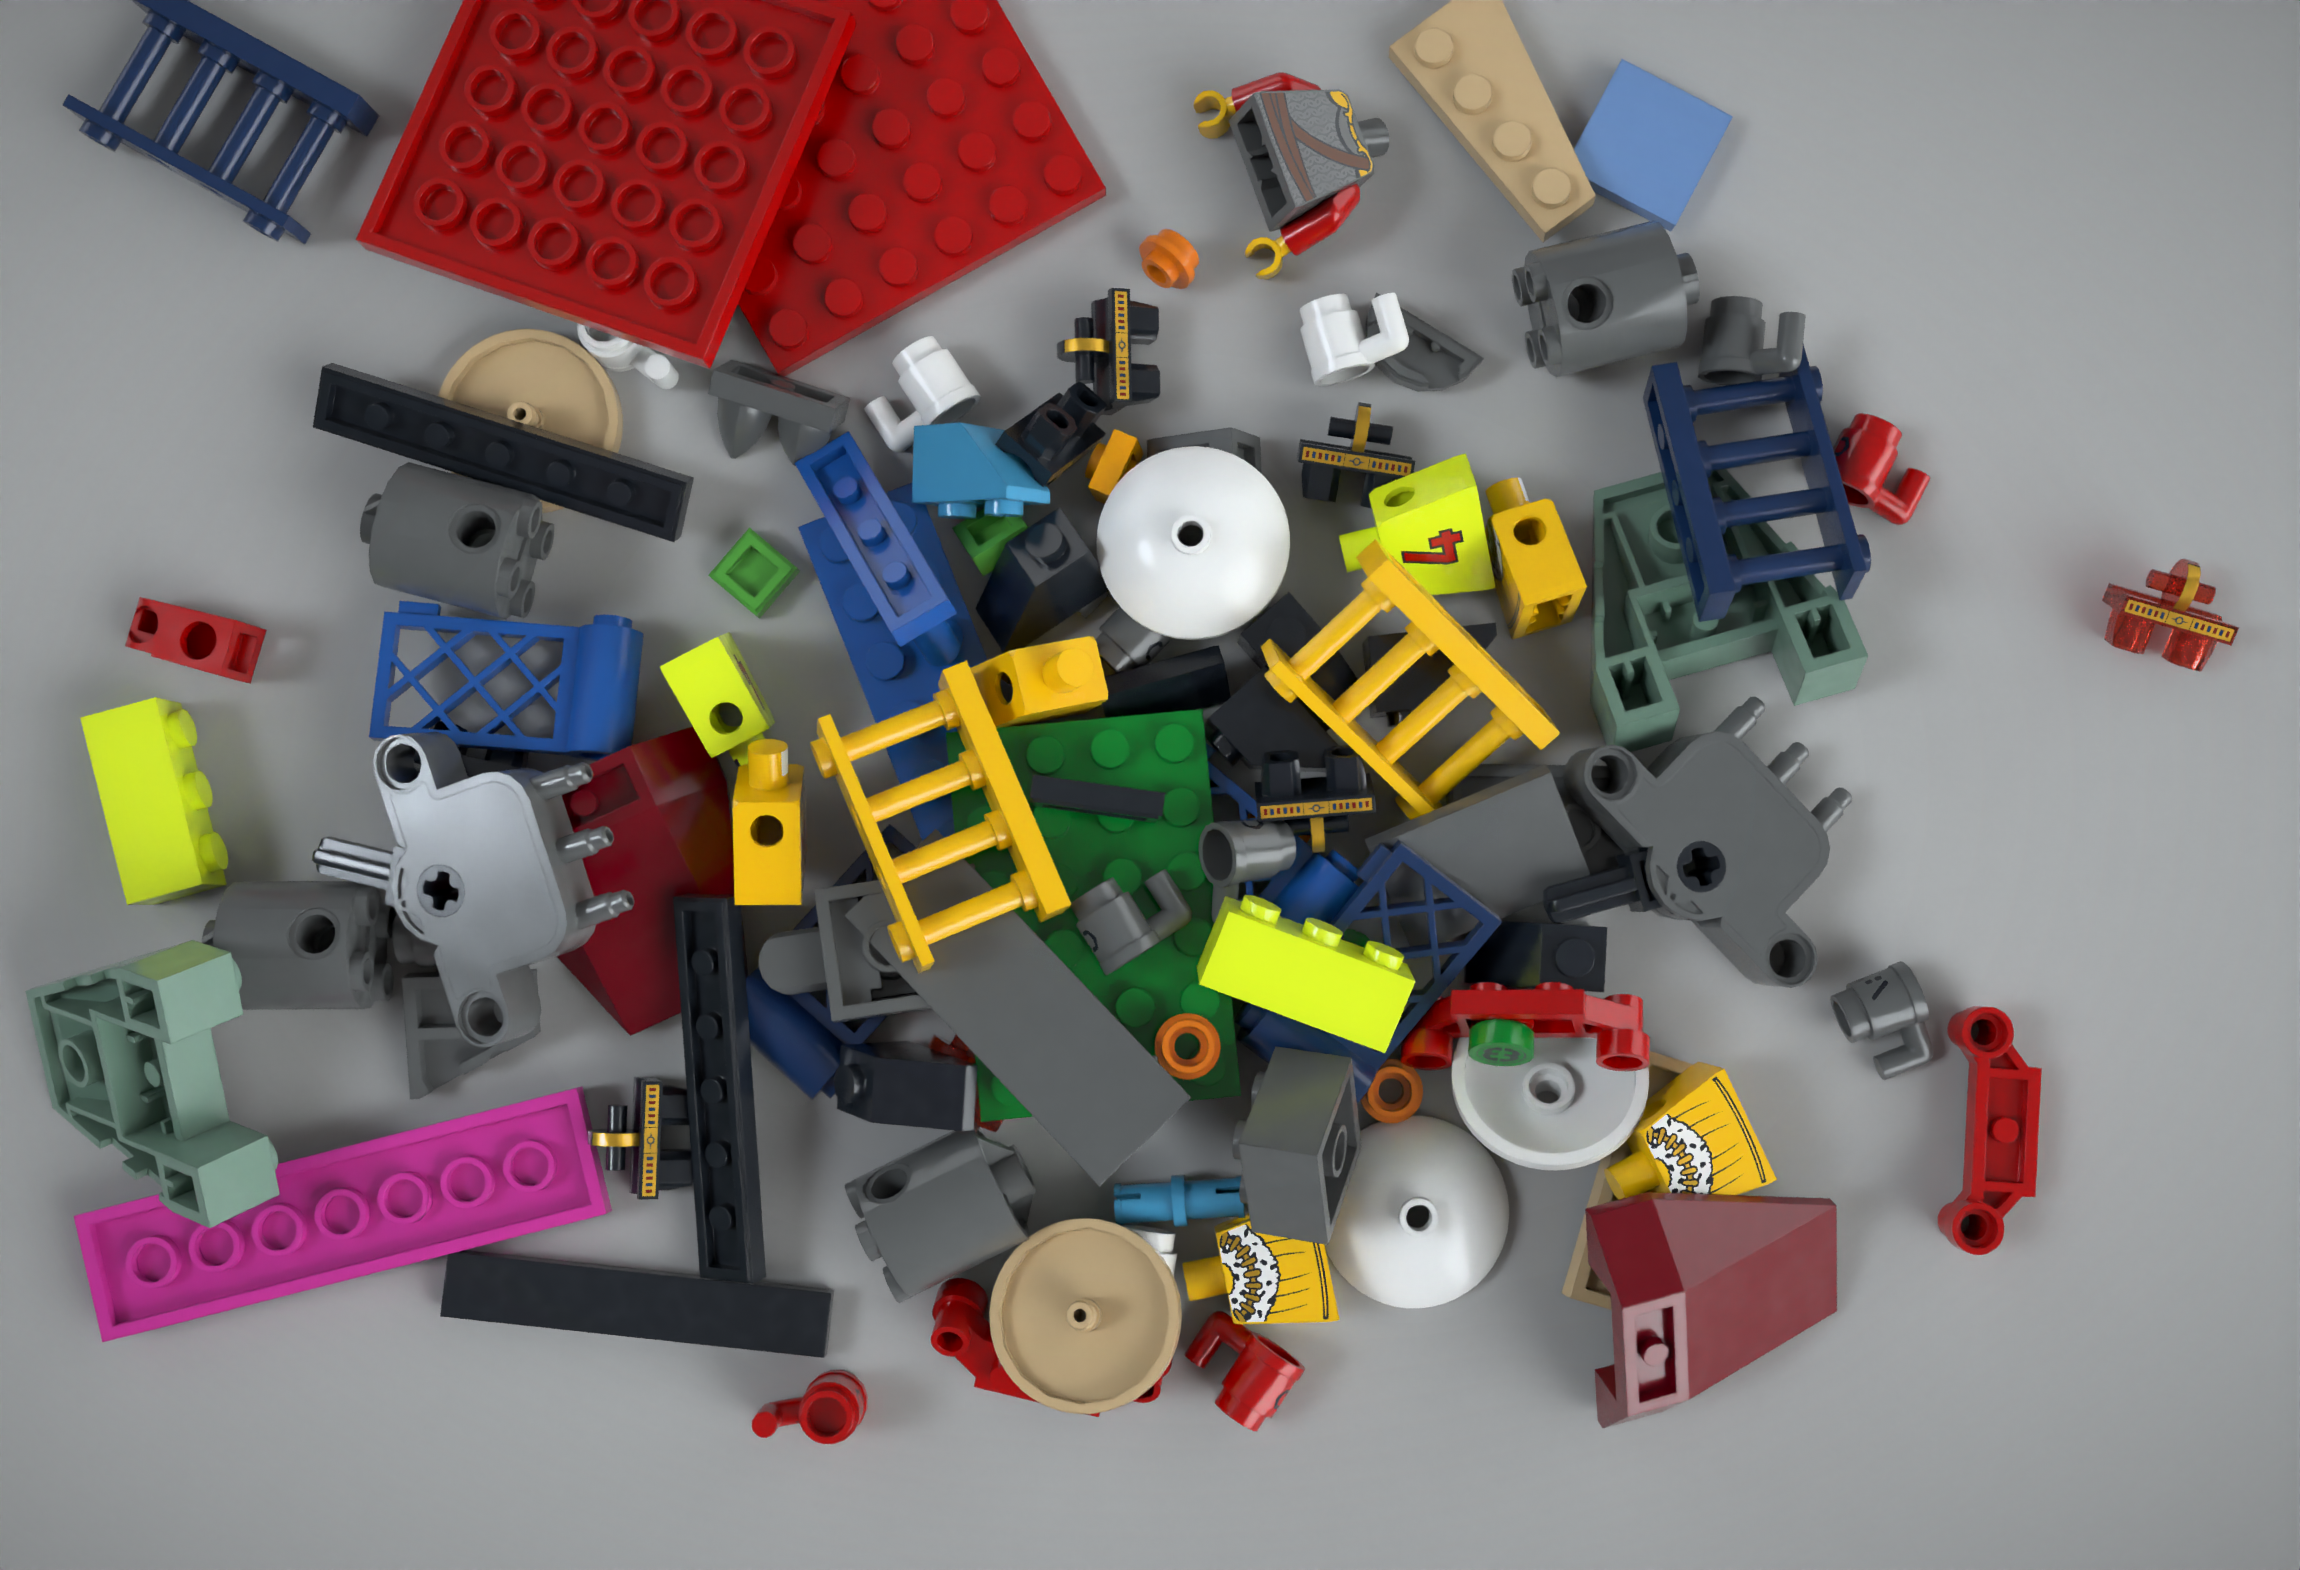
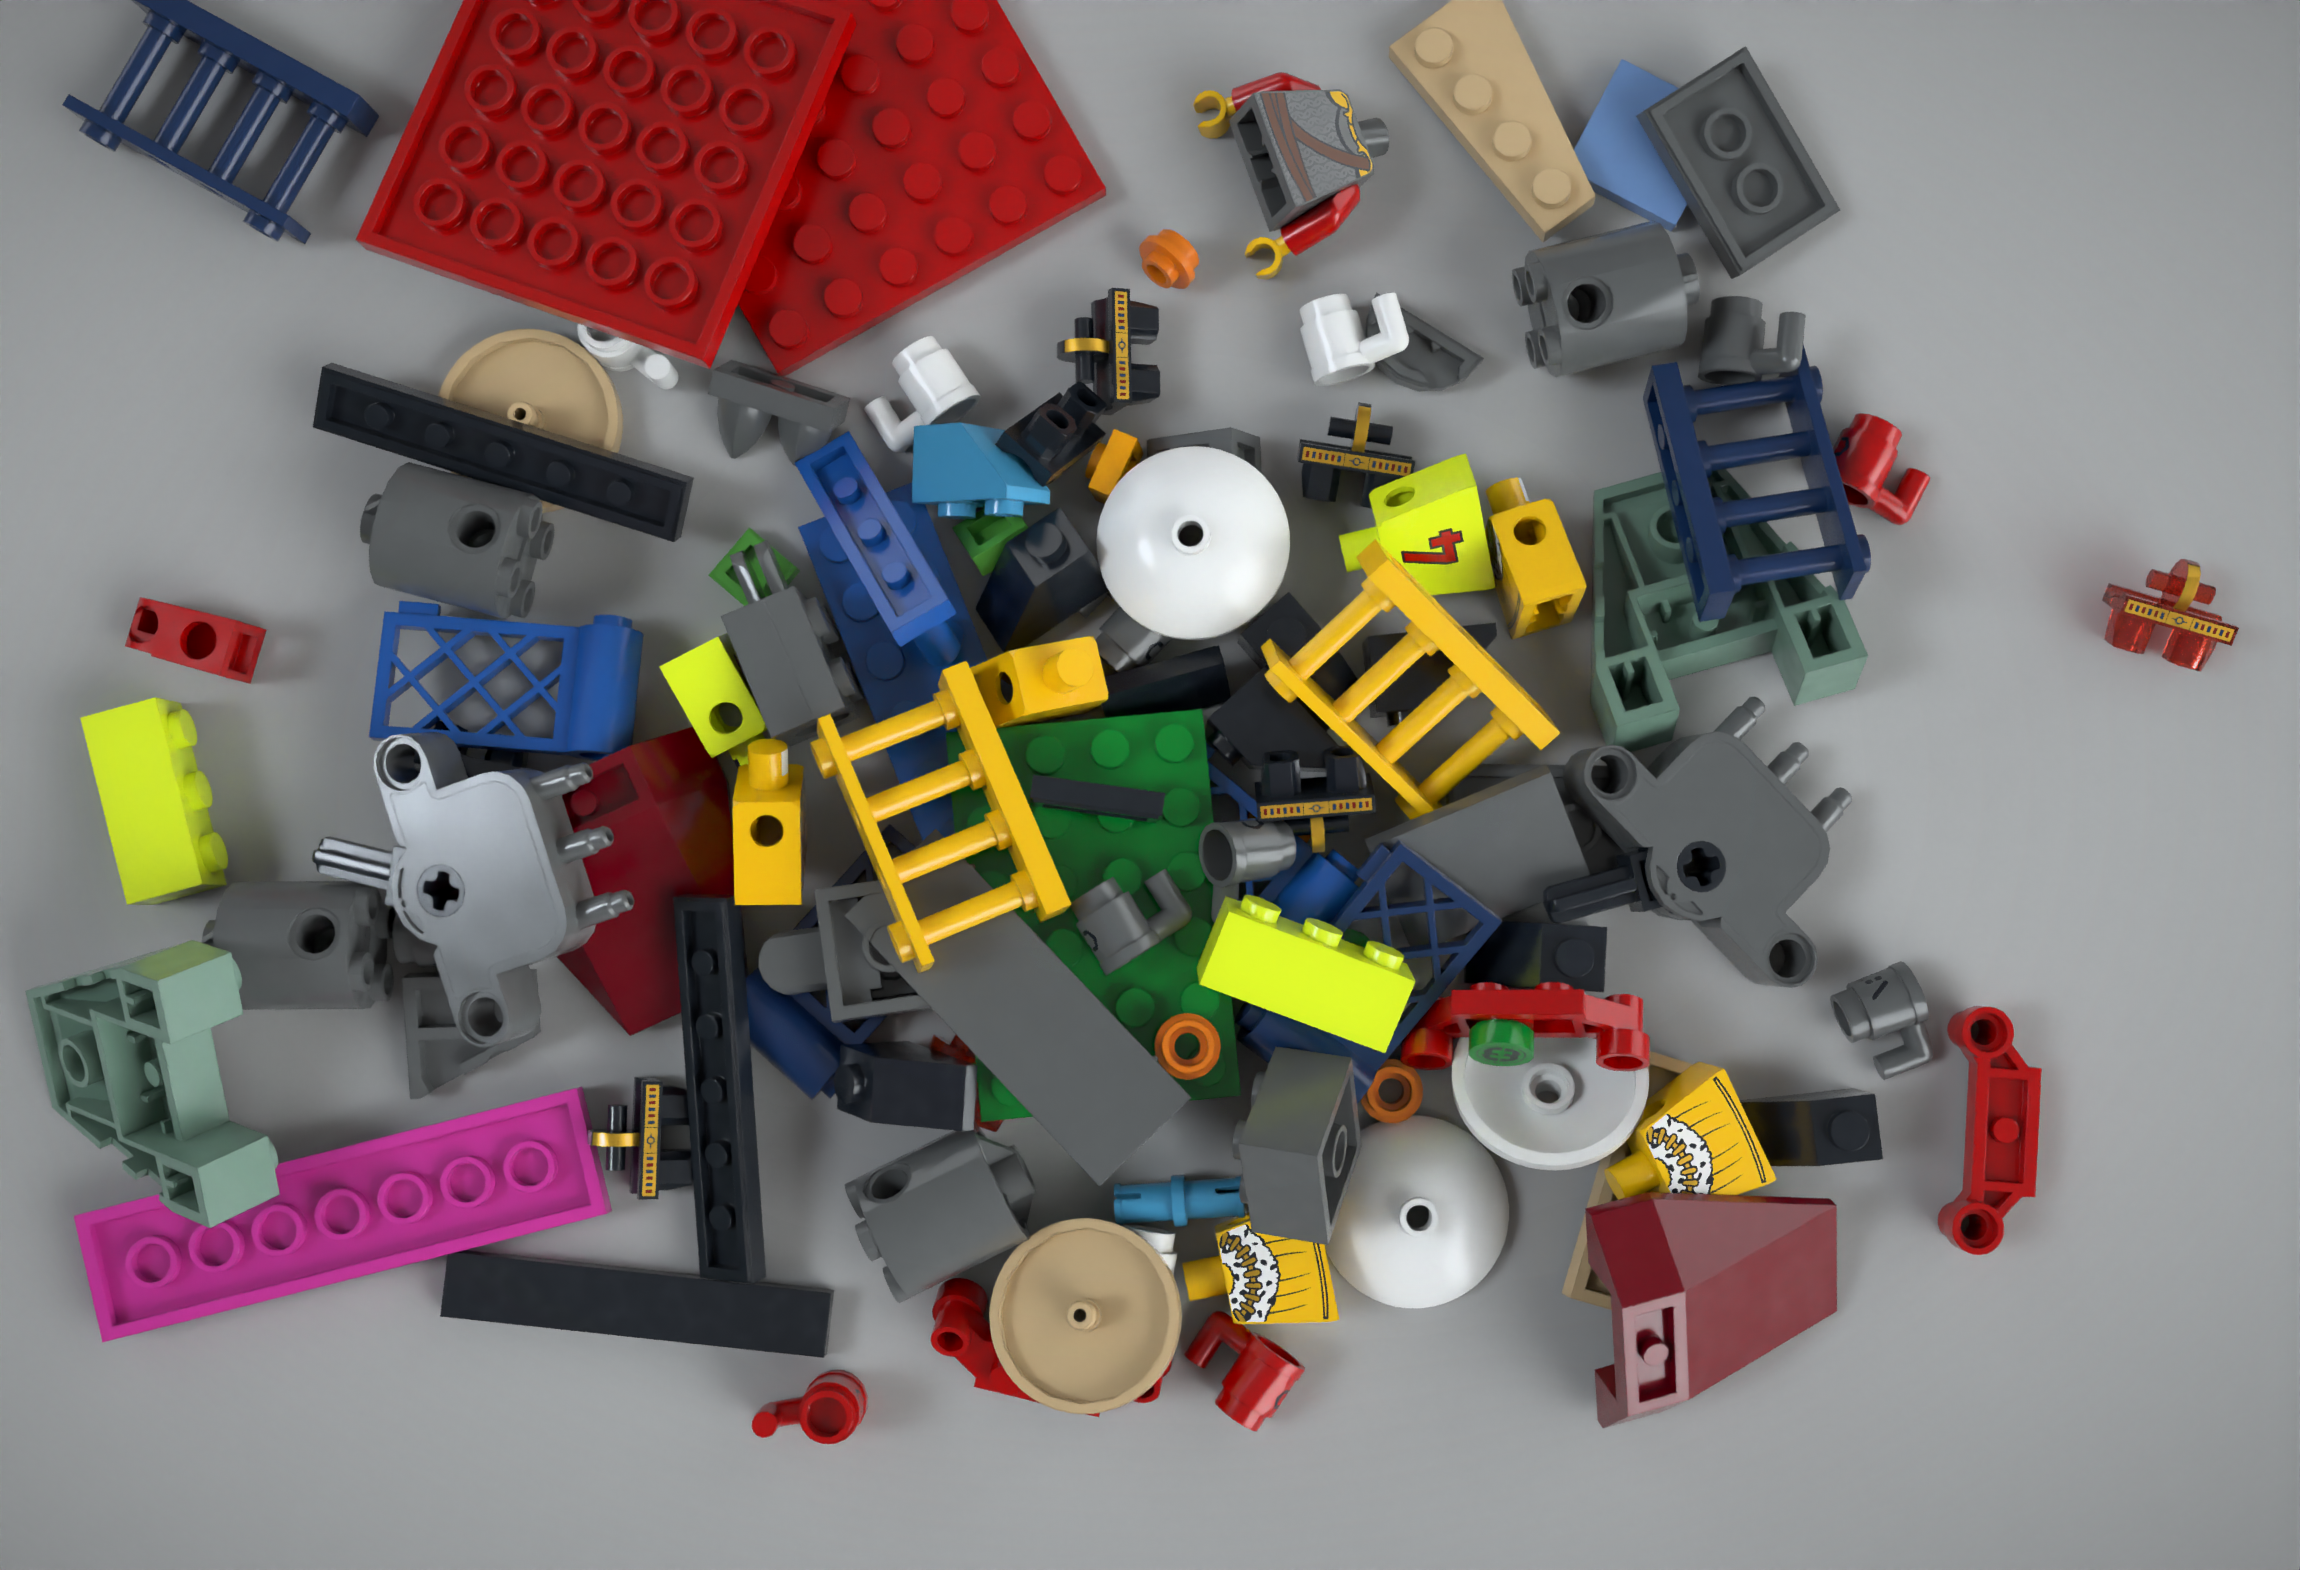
(788, 653): none -> dark grey brick
(1738, 163): none -> dark grey tile
(1816, 1127): none -> black slope

